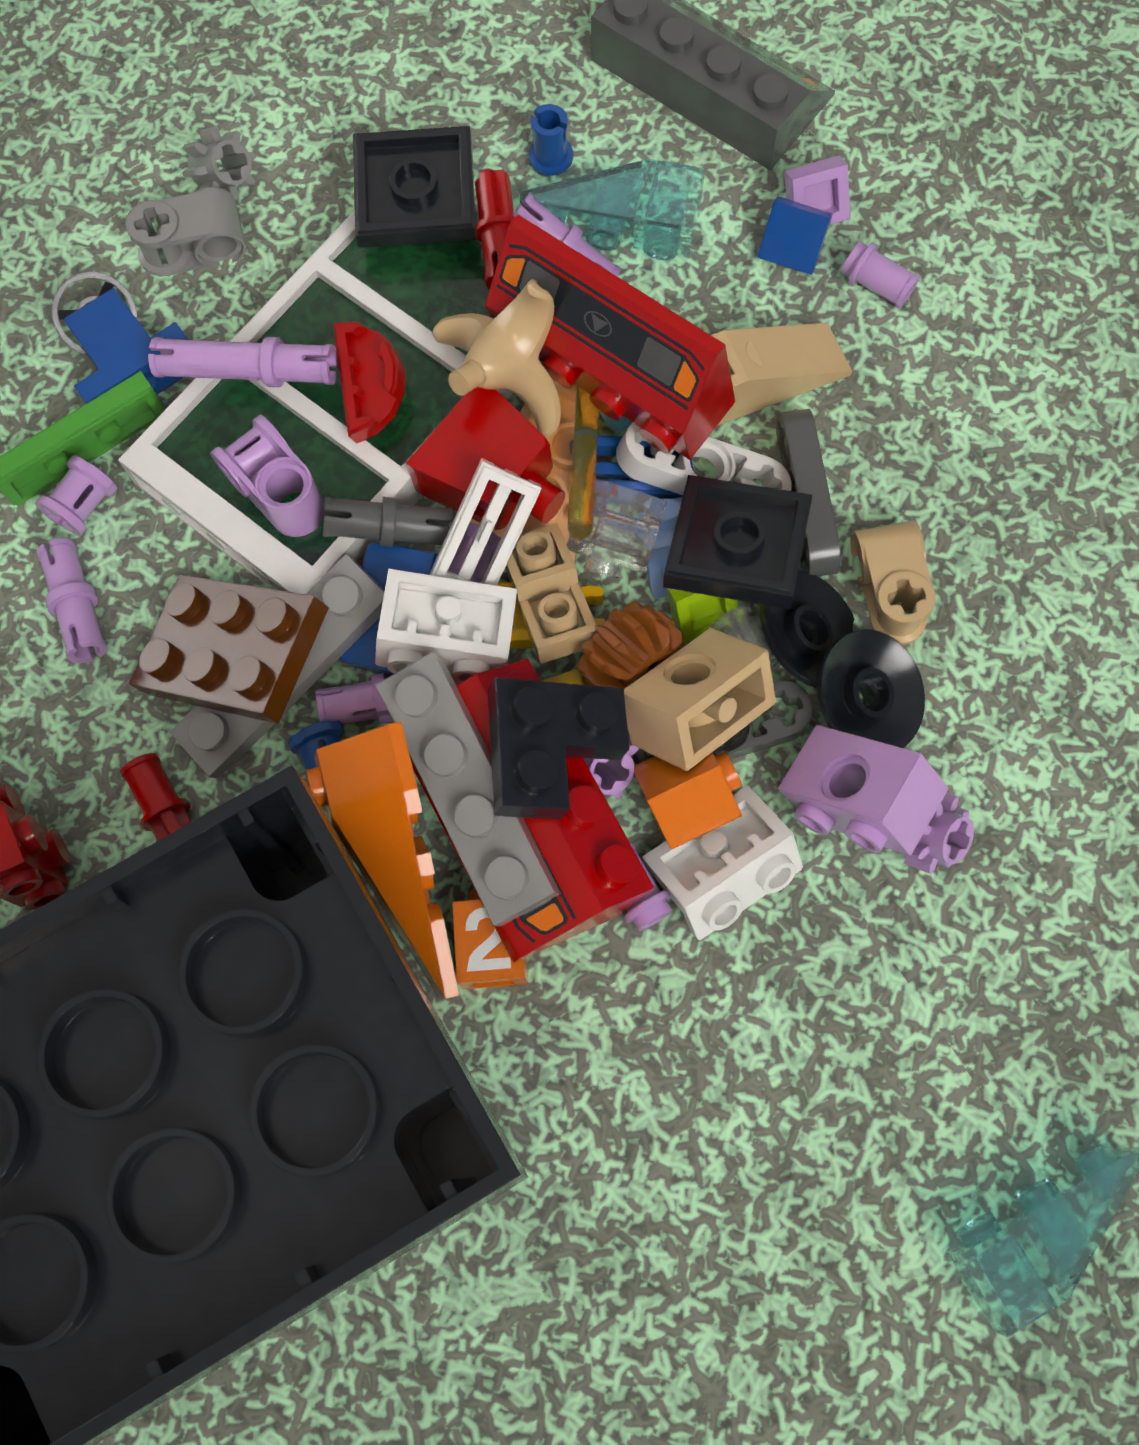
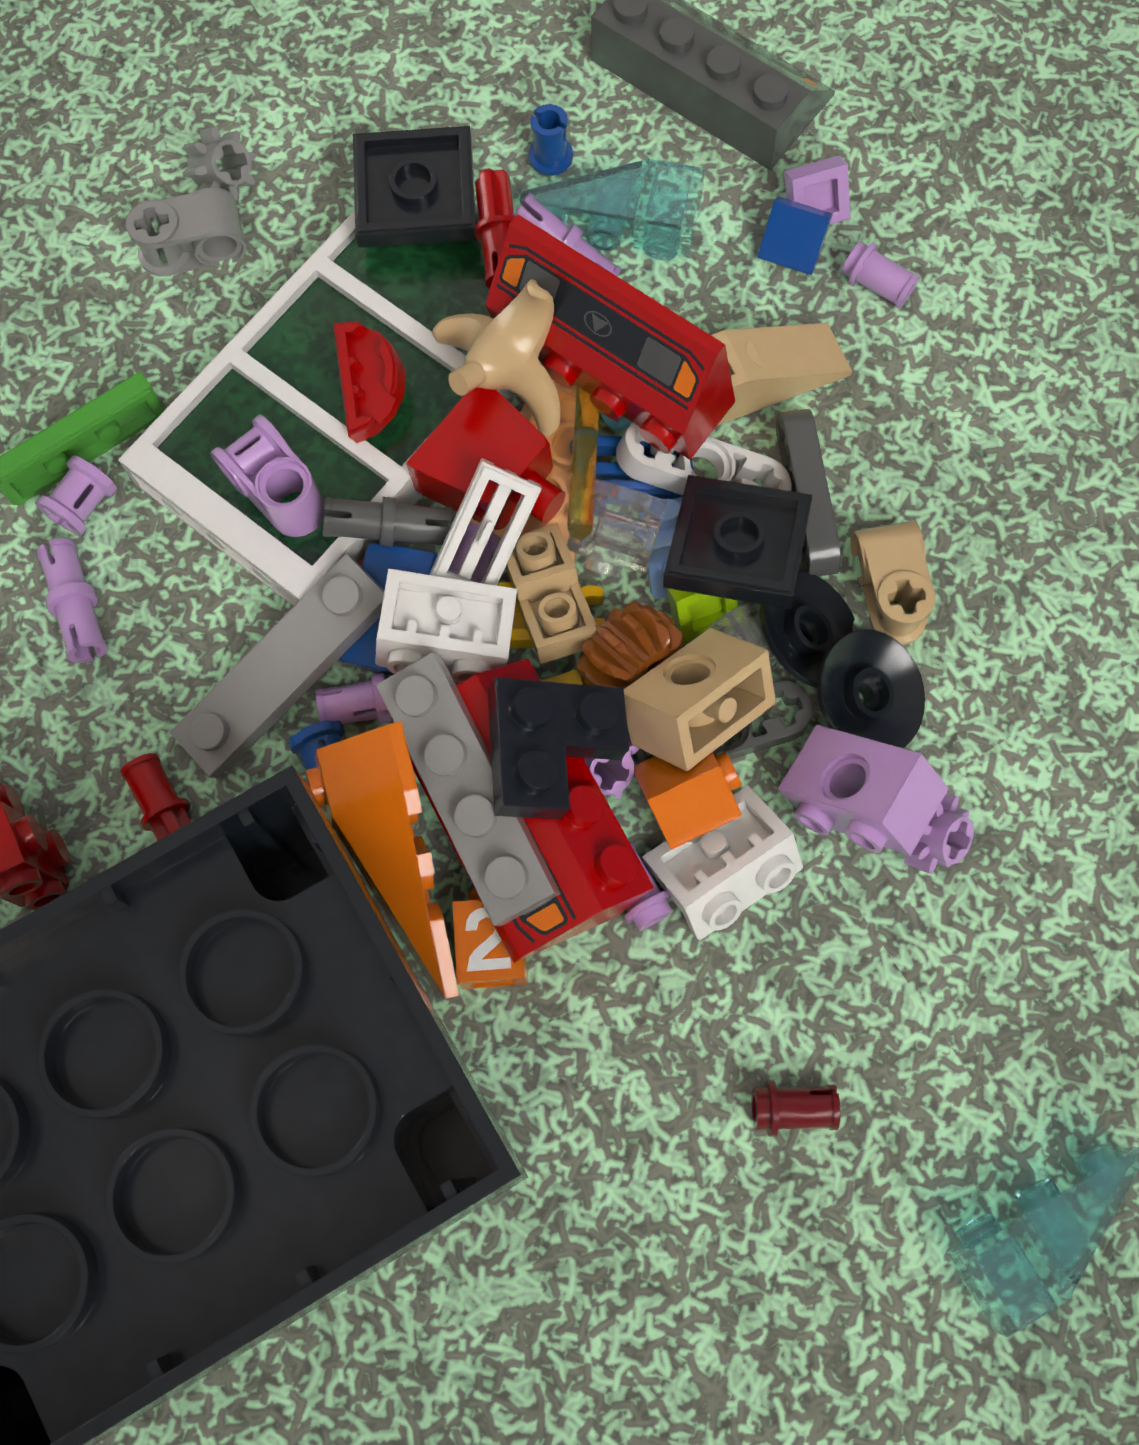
(110, 337): blue piece -> none
(229, 647): plate -> none
(264, 361): lavender pin -> none
(795, 1108): none -> dark red pin

